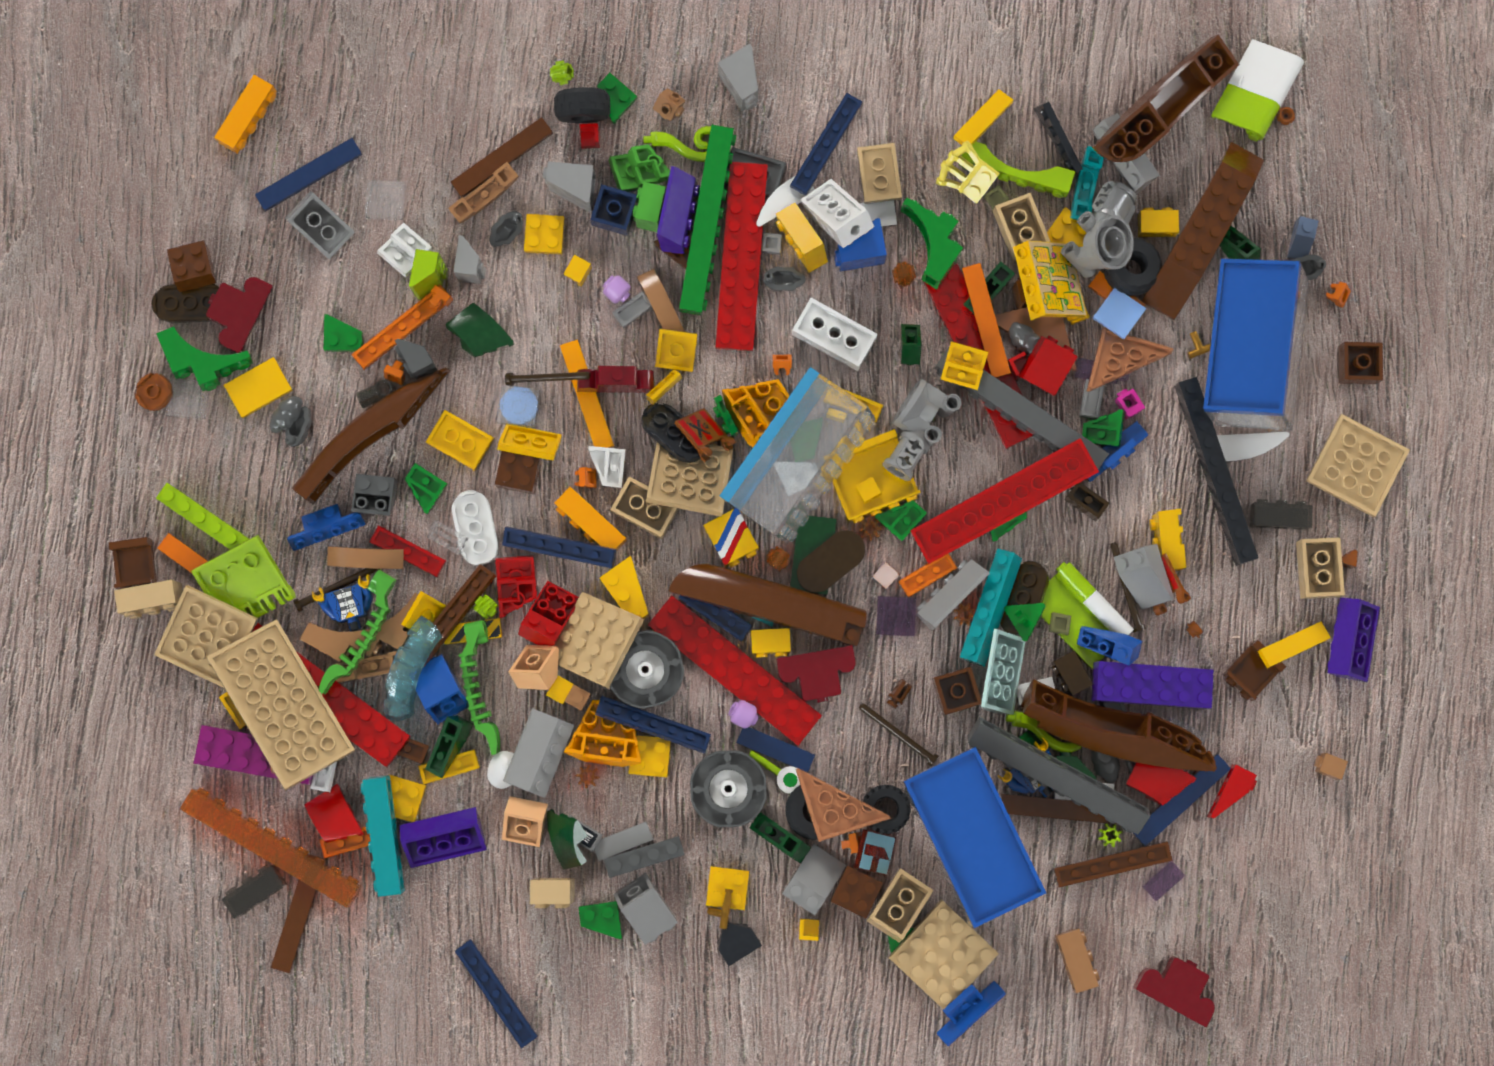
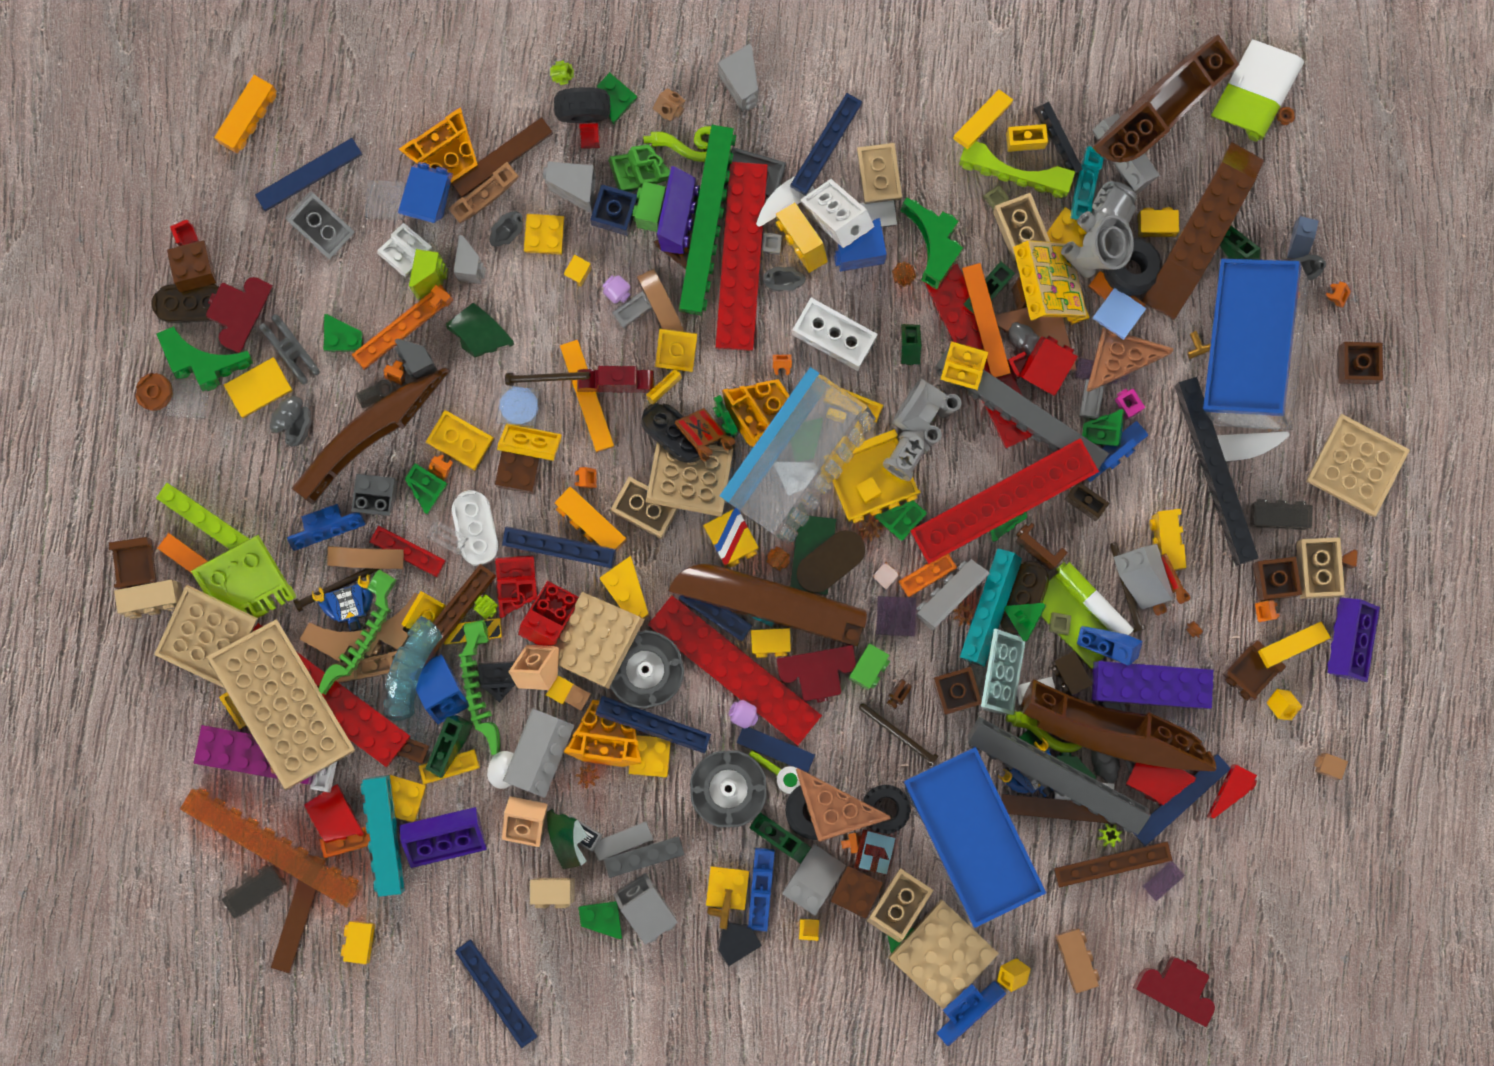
(184, 233): none -> red panel
(289, 349): none -> dark grey piece
(358, 942): none -> yellow brick
(426, 193): none -> blue slope
(439, 467): none -> orange tile
(444, 146): none -> light orange wedge
(496, 678): none -> black slope
(608, 464): white wing -> none
(761, 889): none -> blue slope
(868, 667): none -> bright green brick
(976, 182): light yellow plate -> none
(1013, 974): none -> yellow panel
(1026, 137): none -> yellow brick
(1037, 550): none -> reddish brown panel
(1266, 611): none -> orange tile
(1277, 579): none -> reddish brown brick
(1284, 704): none -> yellow panel

